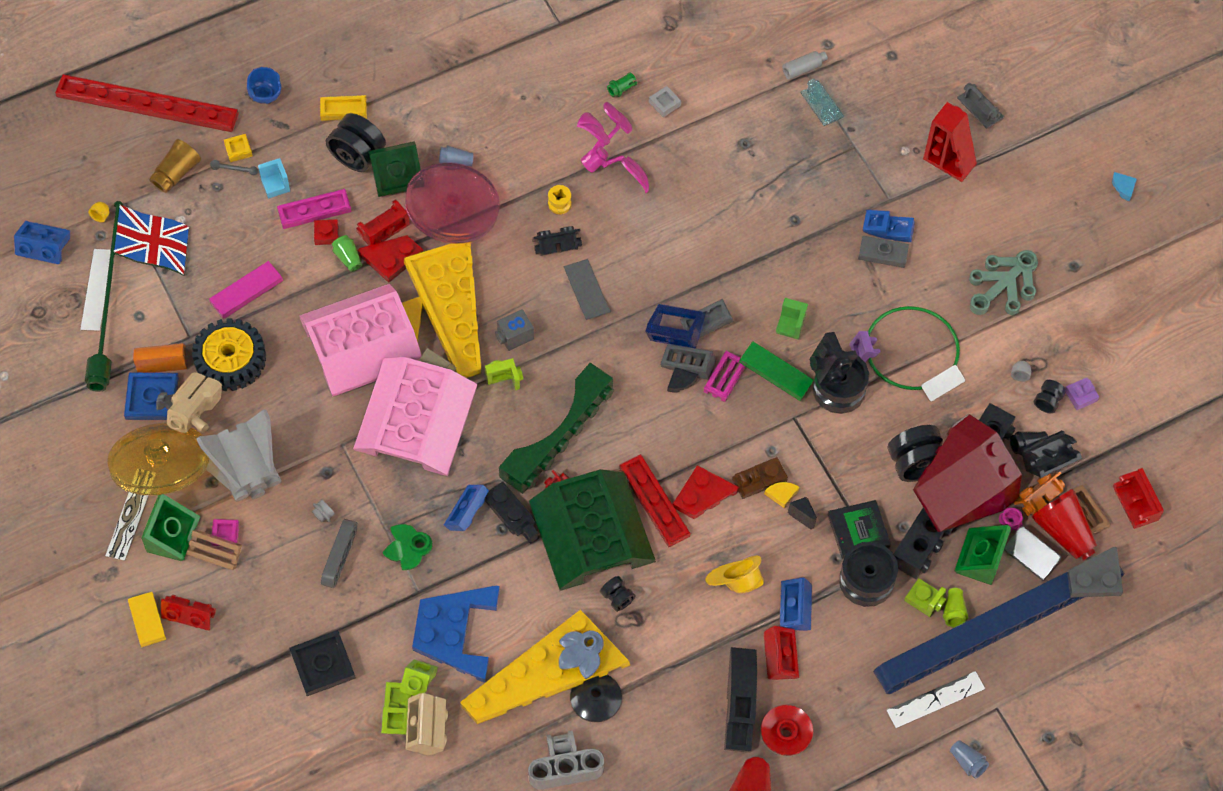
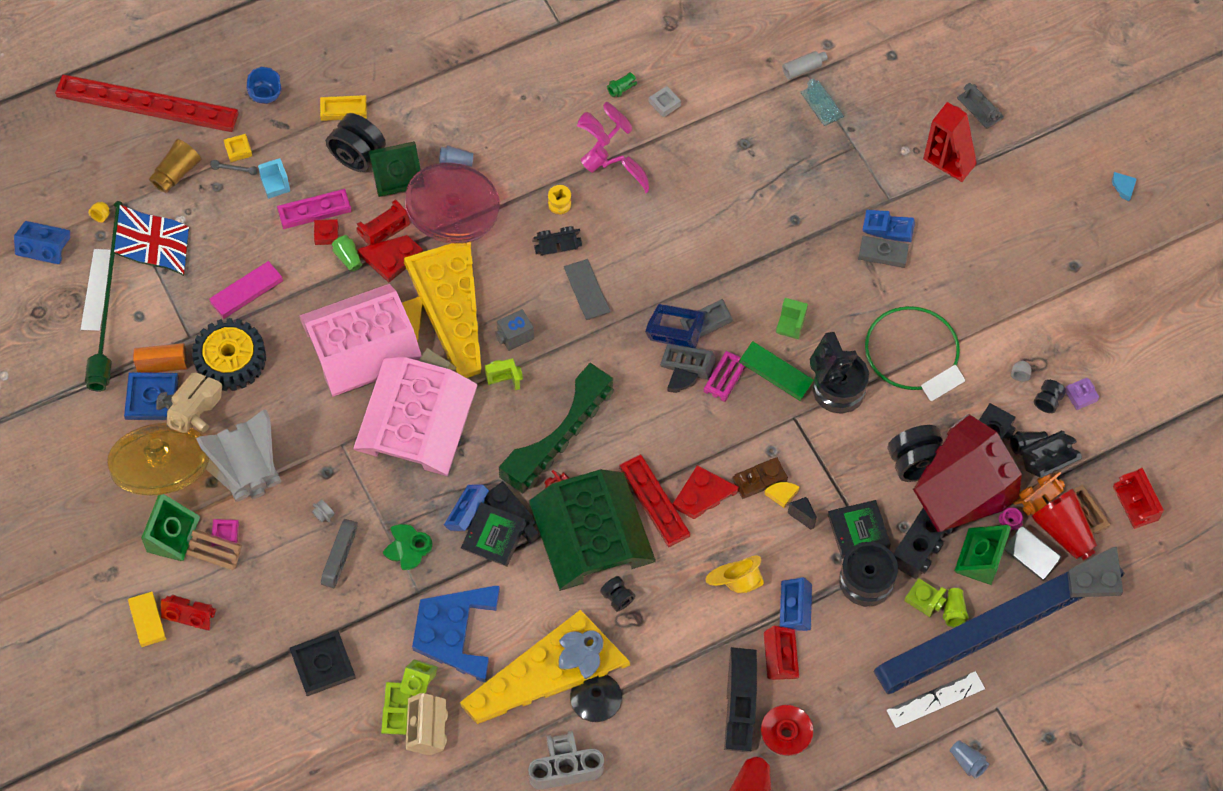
(126, 526): sticker -> none
(494, 534): none -> black tile
(863, 345): medium lavender tile -> none
(1005, 280): sand green plant -> none

